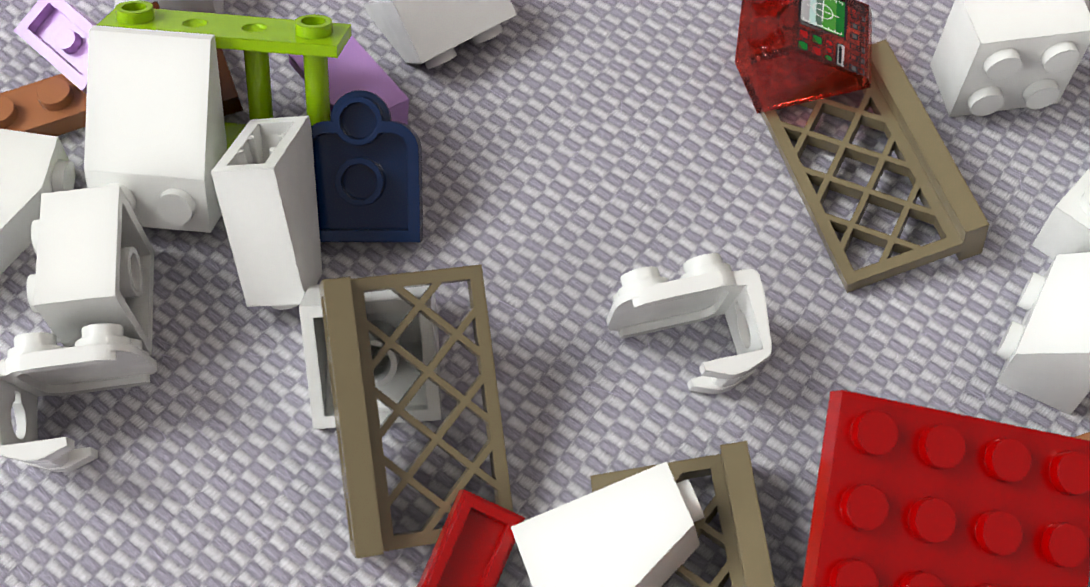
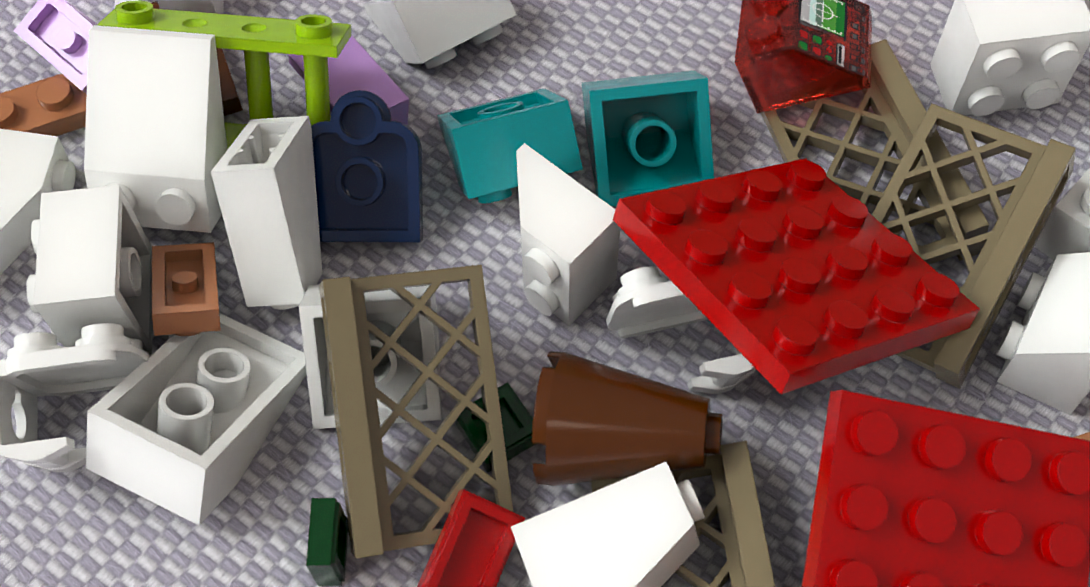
(184, 289): none -> nougat plate
(193, 416): none -> white slope
(327, 542): none -> dark green tile
(487, 135): none -> teal slope
(516, 425): none -> dark green tile
(565, 239): none -> white slope
(616, 423): none -> reddish brown cone
(648, 133): none -> teal slope
(794, 271): none -> red plate
(1003, 248): none -> dark tan fence

